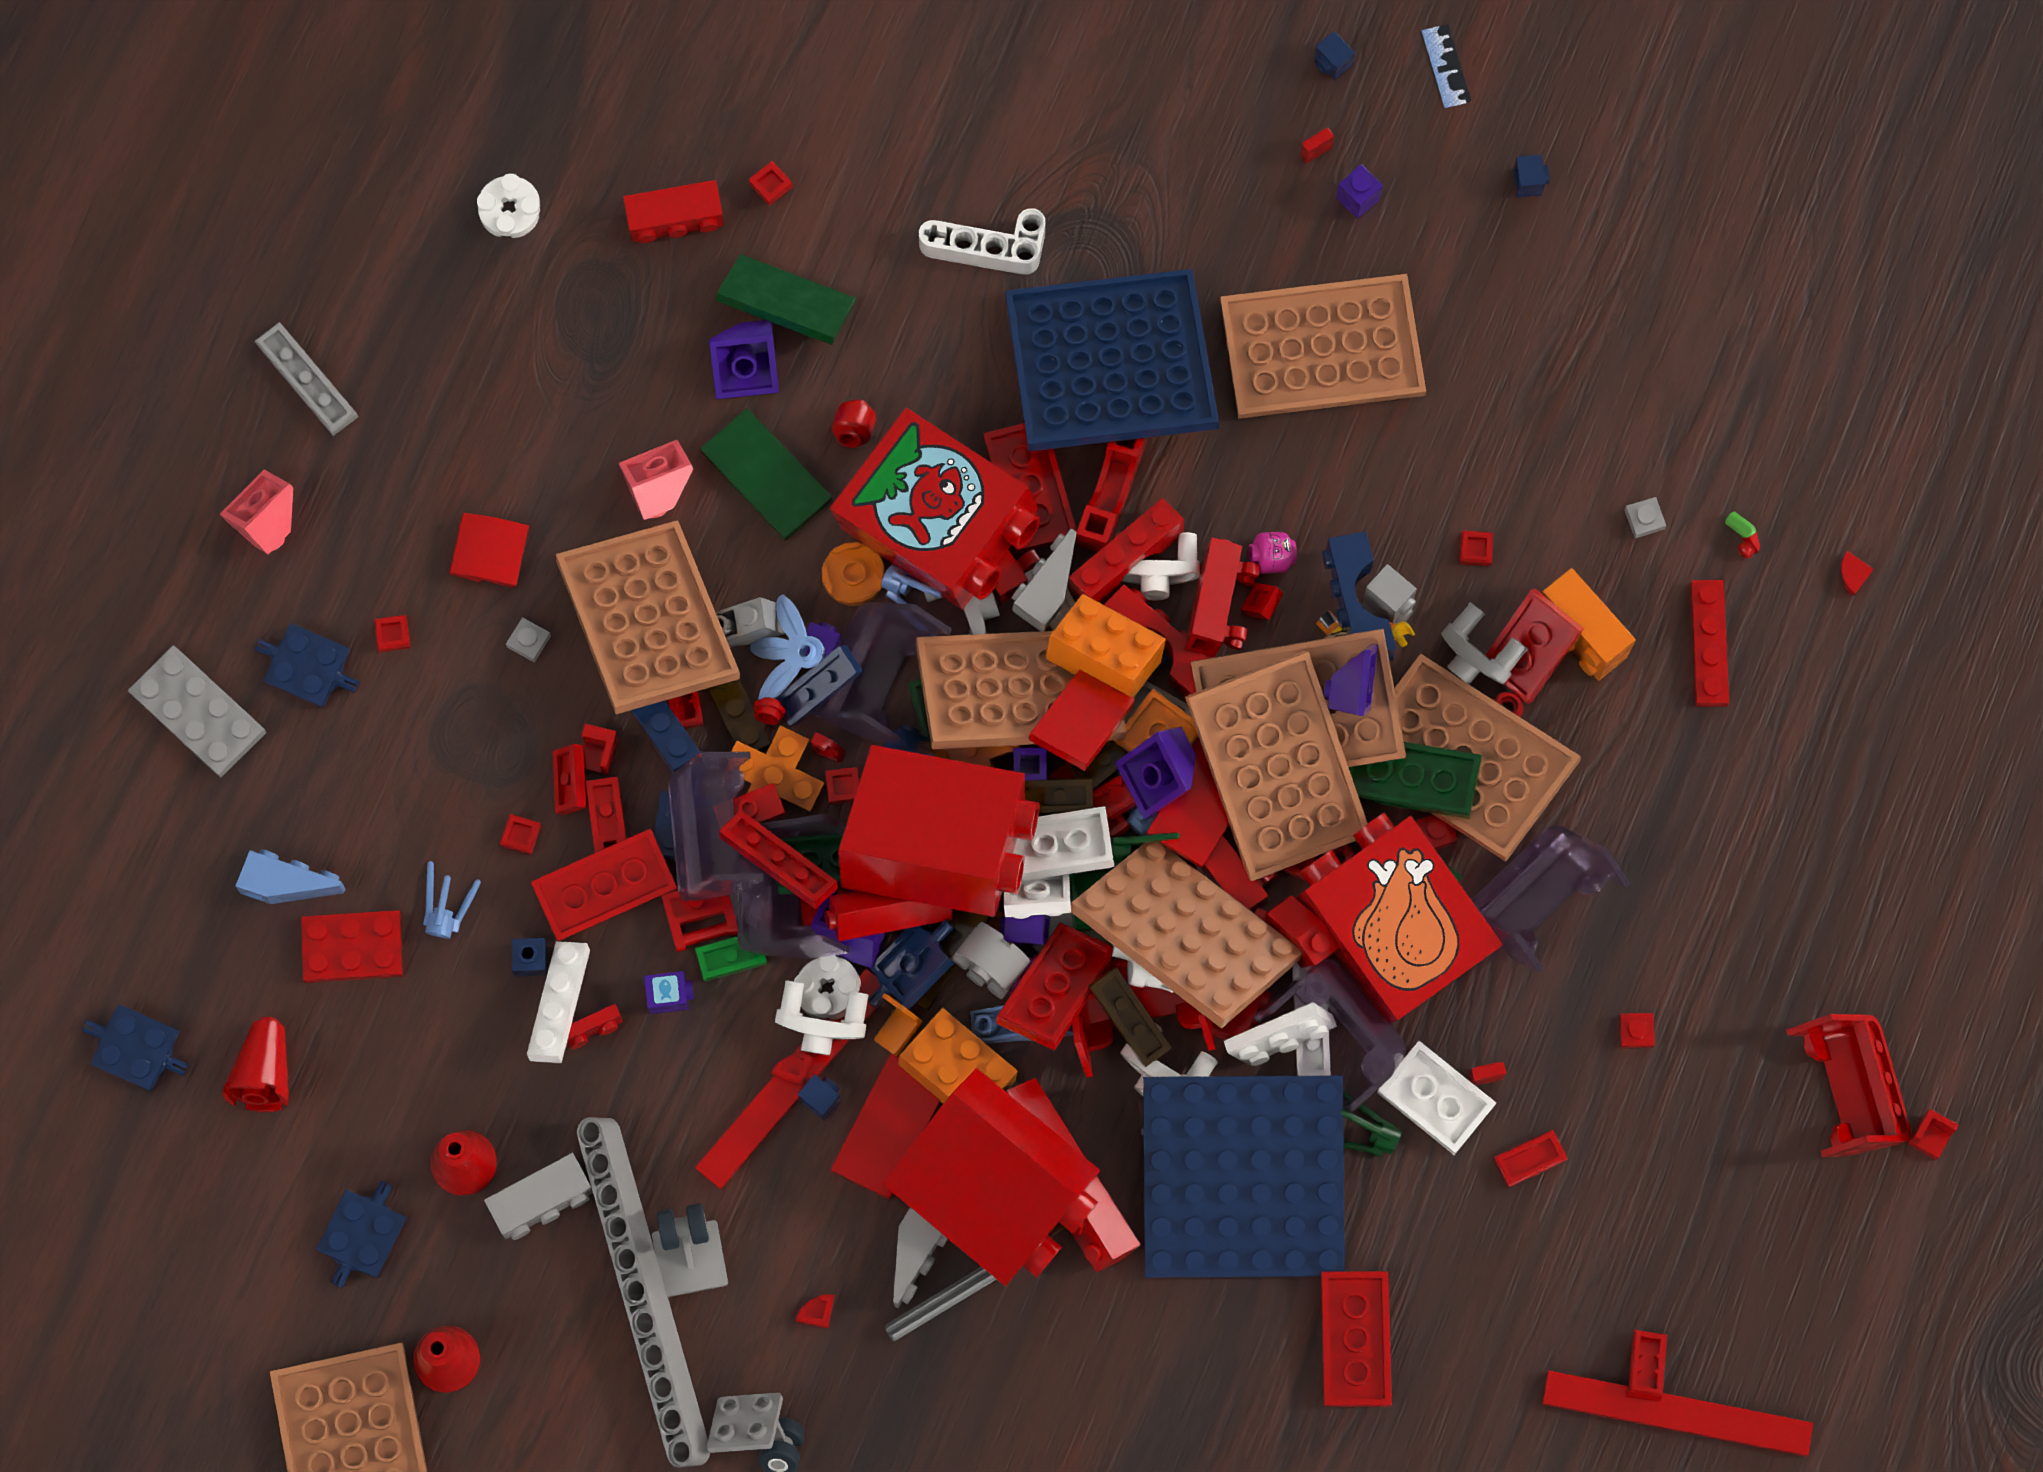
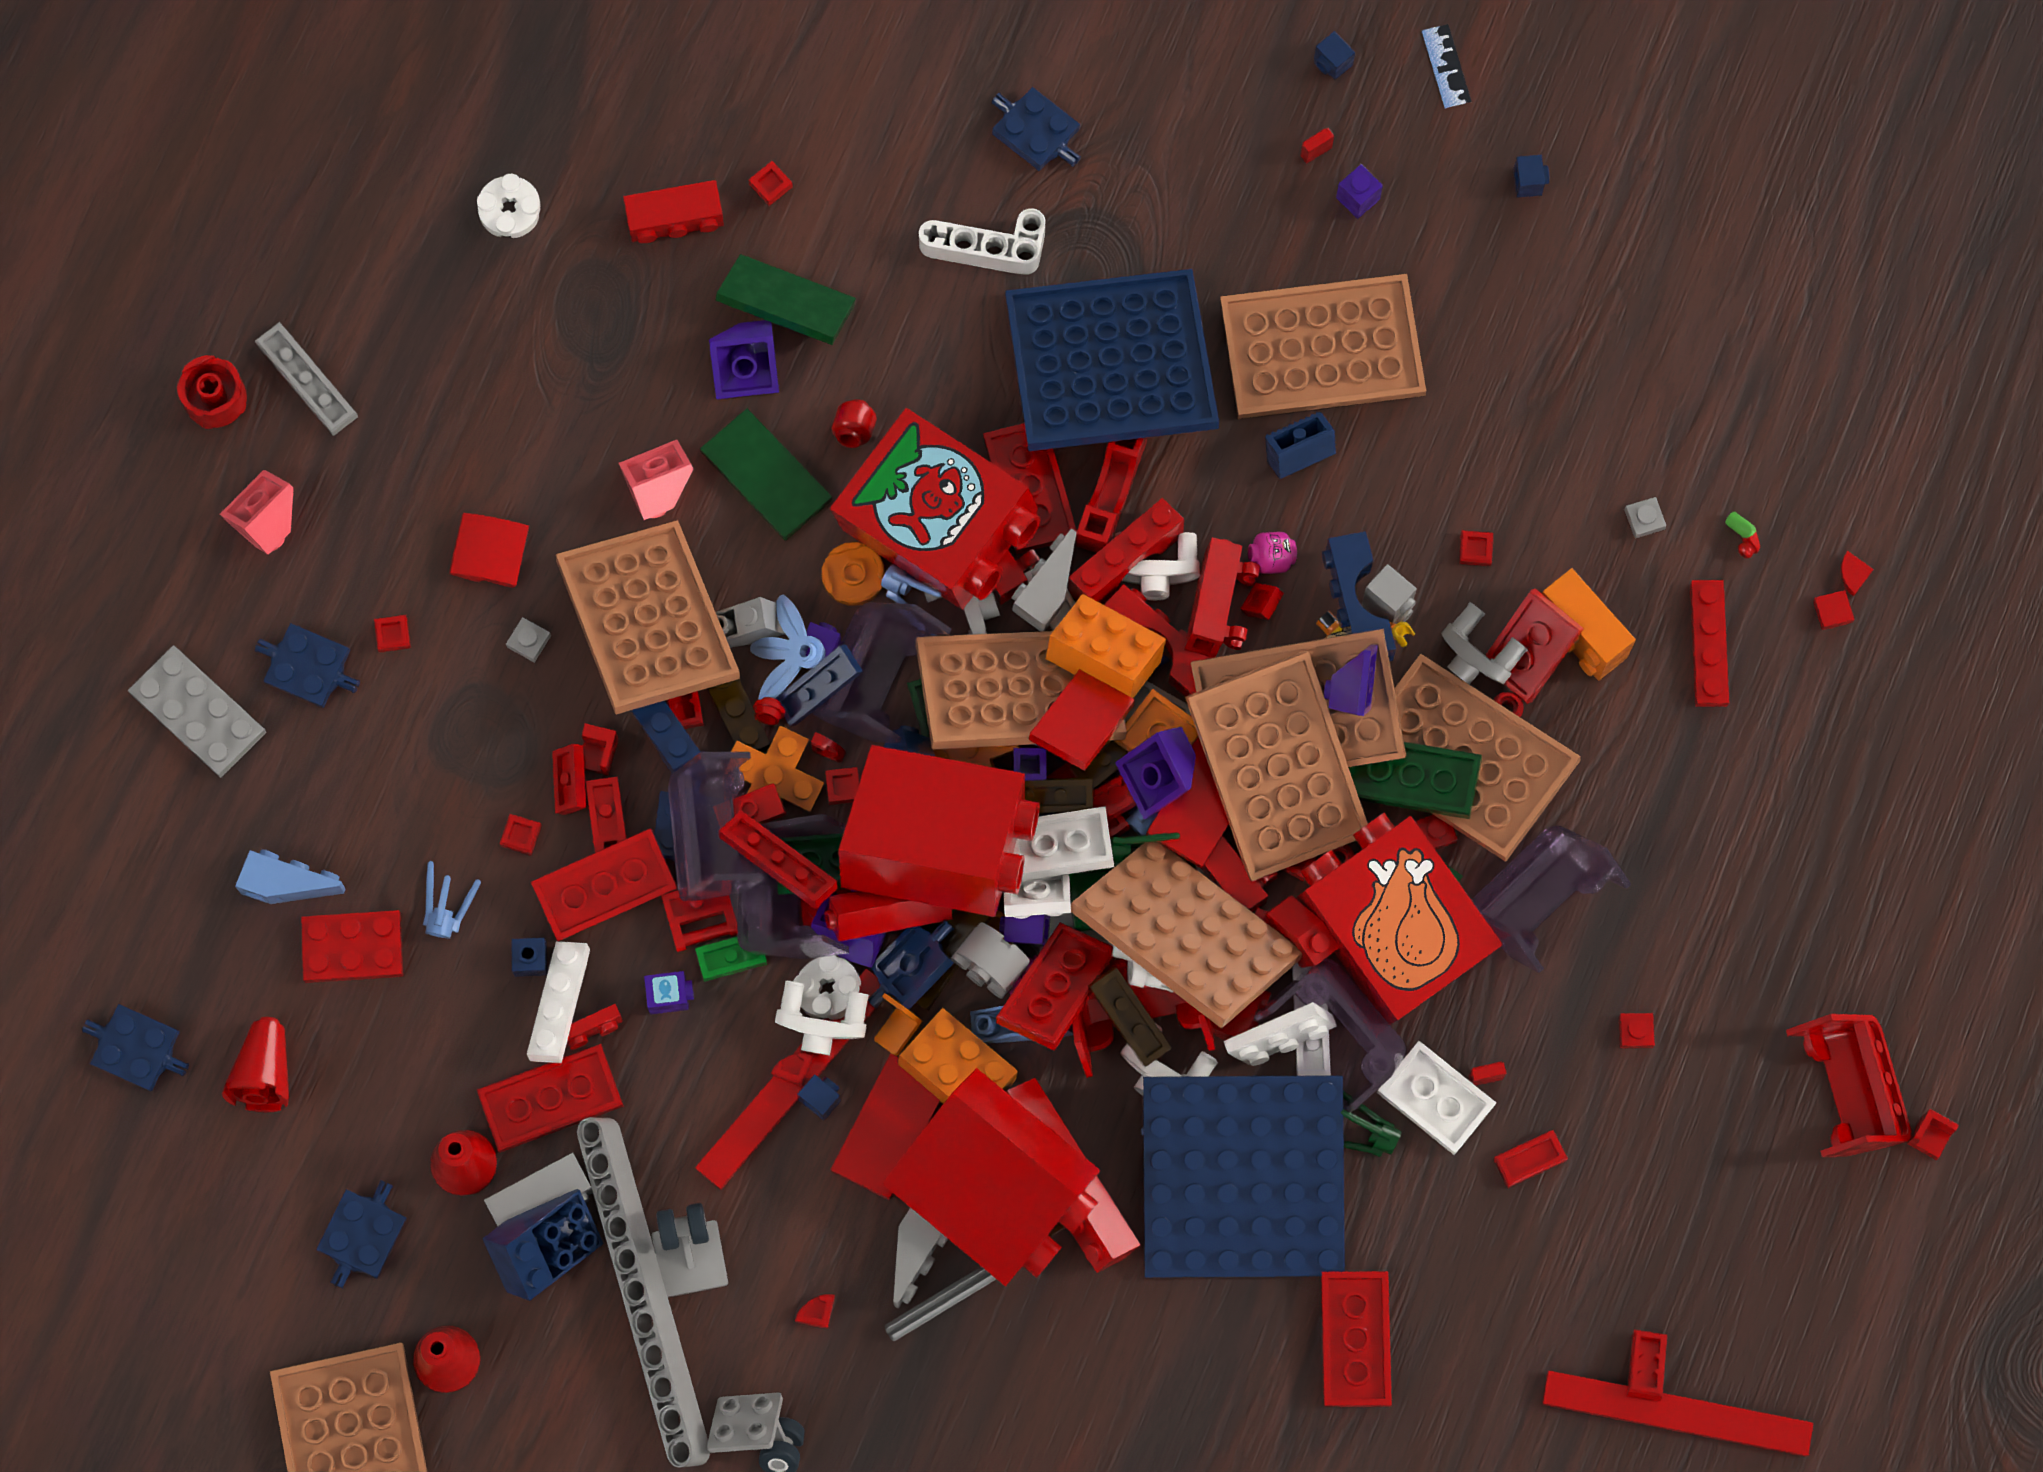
(216, 408): none -> red brick
(542, 1244): none -> dark blue slope
(549, 1098): none -> red tile
(1036, 129): none -> dark blue plate
(1300, 445): none -> dark blue brick
(1833, 610): none -> red tile

